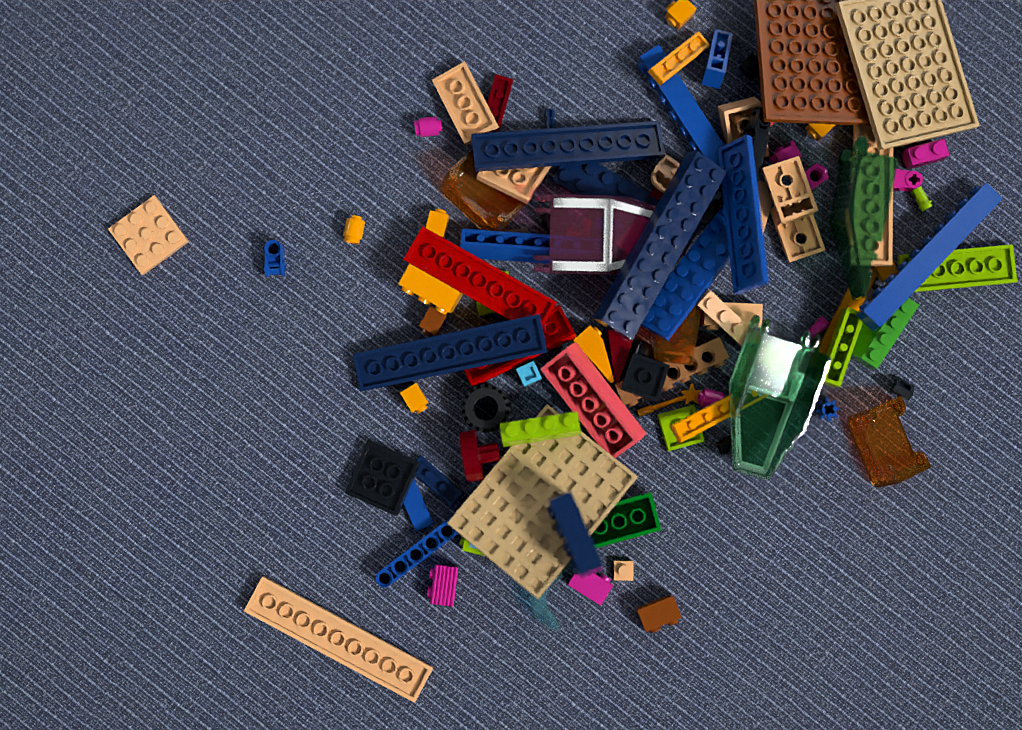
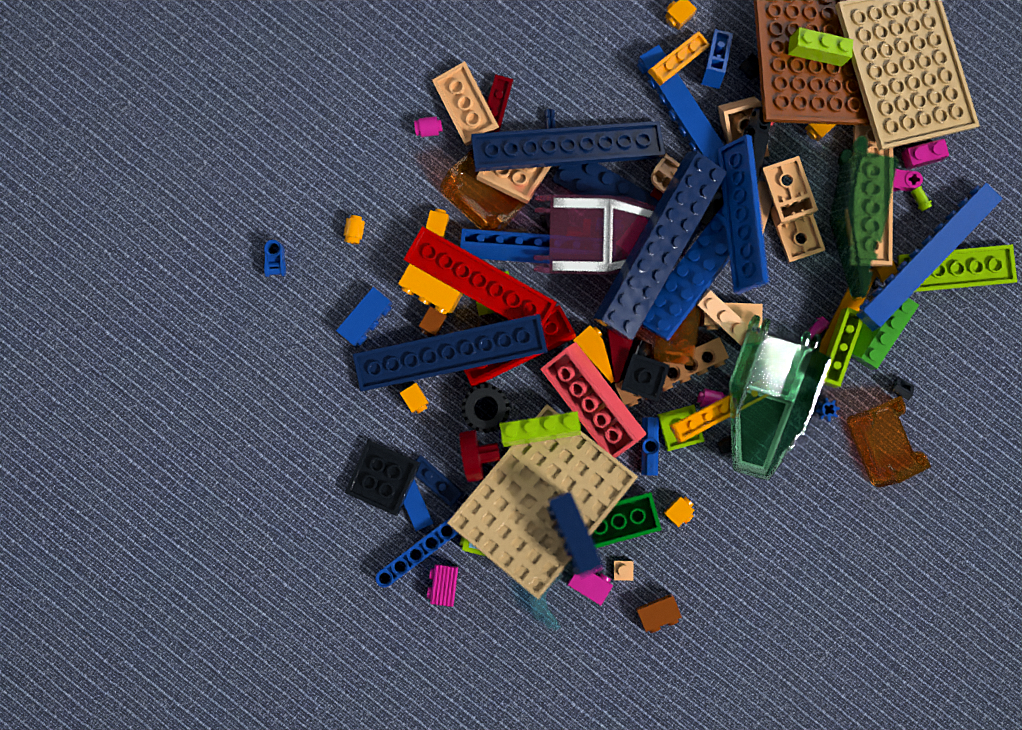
(148, 235): light nougat plate -> none
(338, 639): light nougat plate -> none
(365, 317): none -> blue brick
(528, 374): medium azure brick -> none
(649, 460): none -> blue piece
(680, 511): none -> light orange brick
(690, 395): light orange piece -> none
(783, 153): dark pink brick -> none
(820, 47): none -> lime brick
(821, 173): dark pink brick -> none

